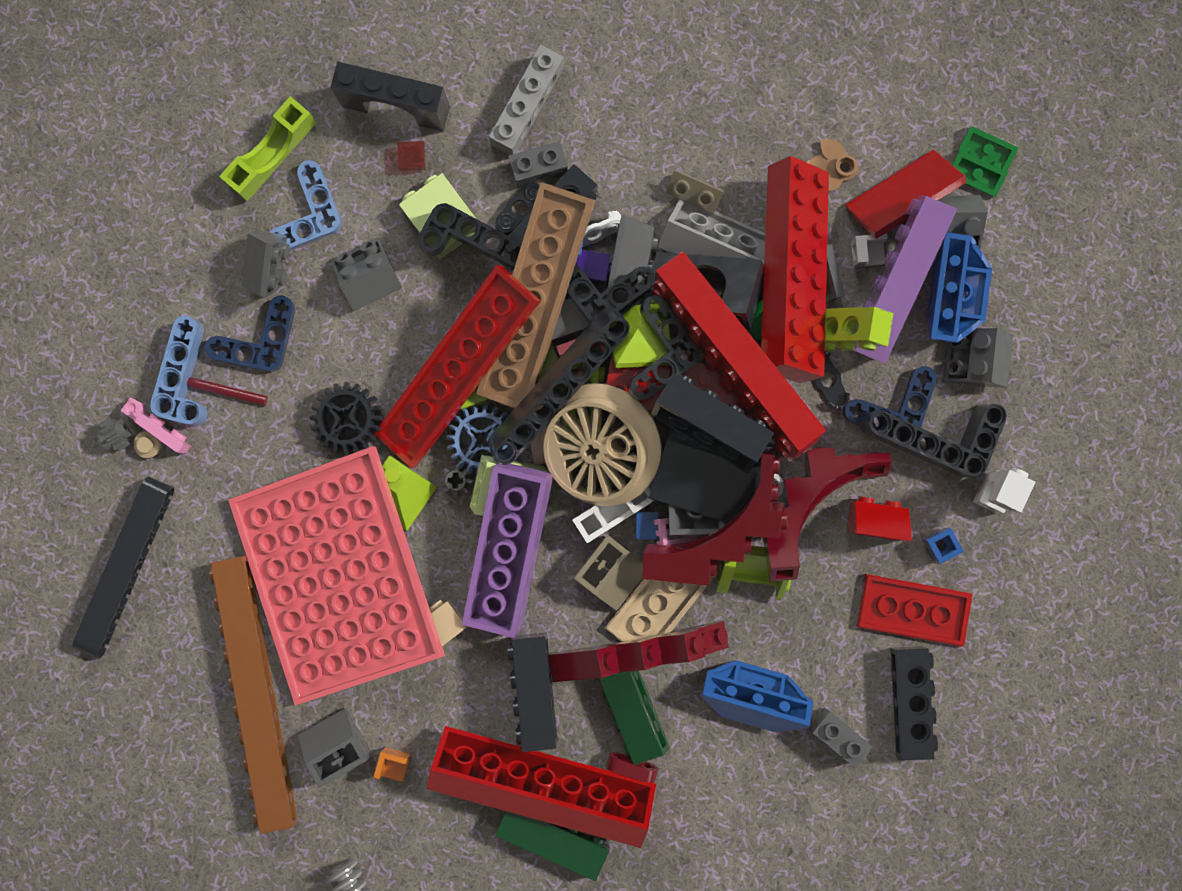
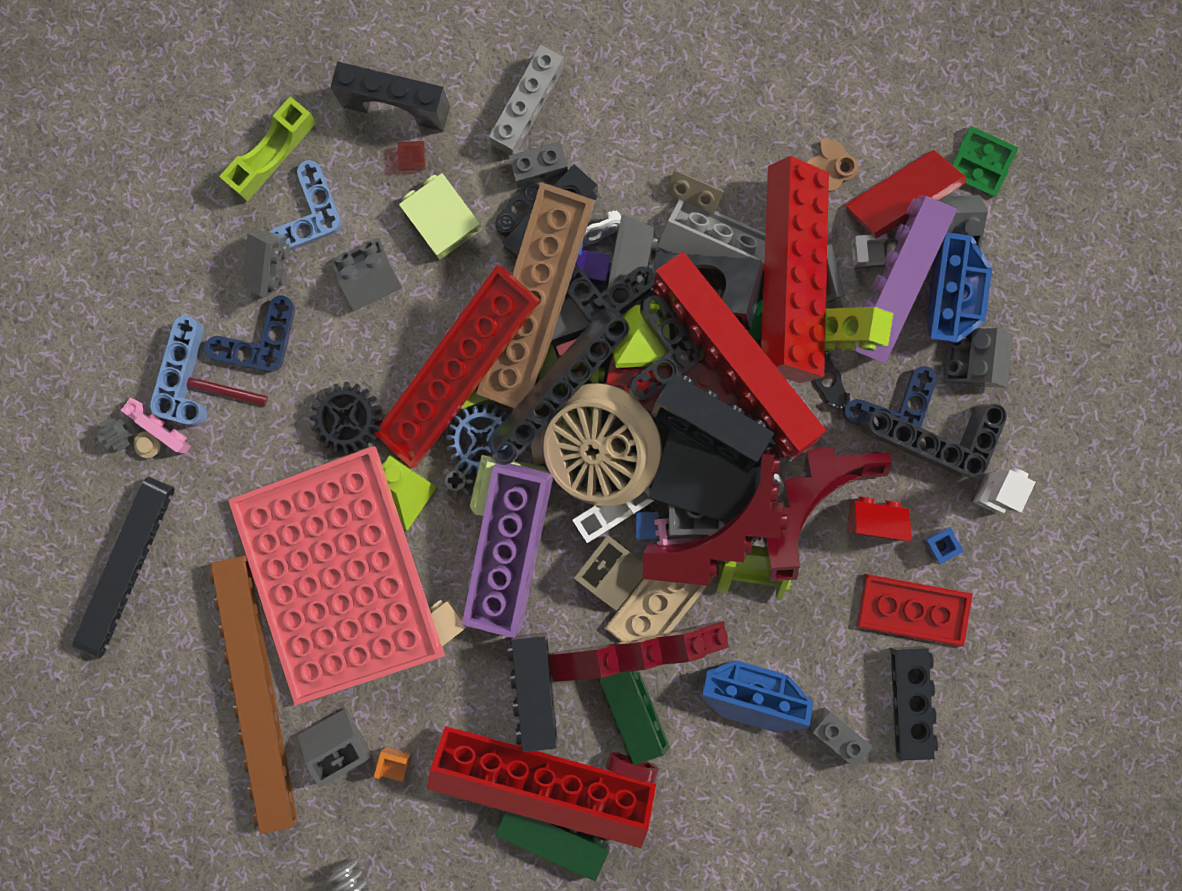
(476, 241): black beam -> none

